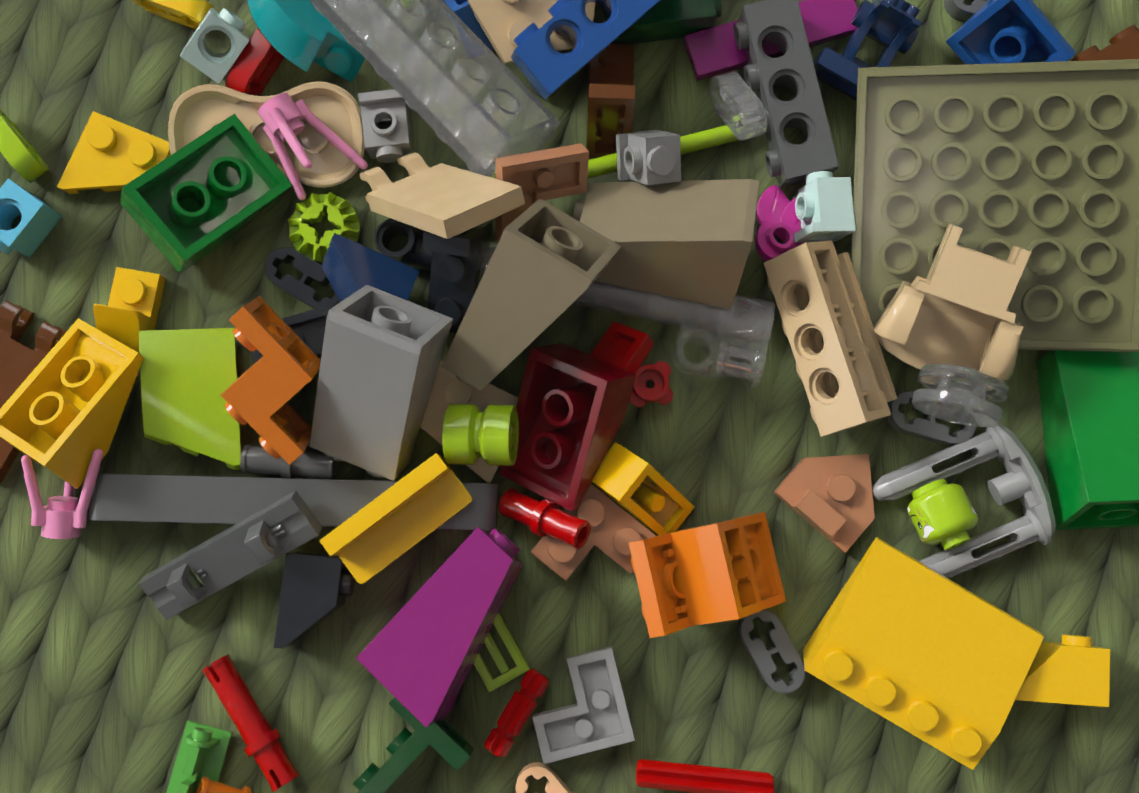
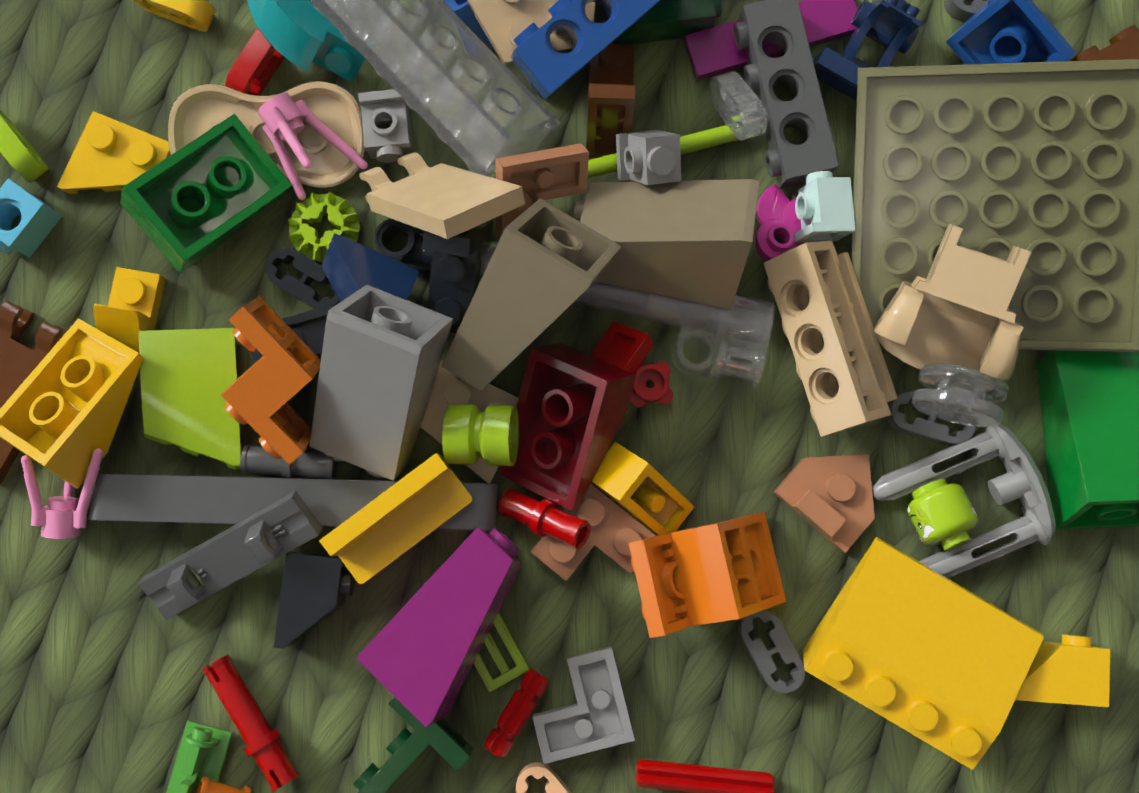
(211, 63): light aqua brick -> none

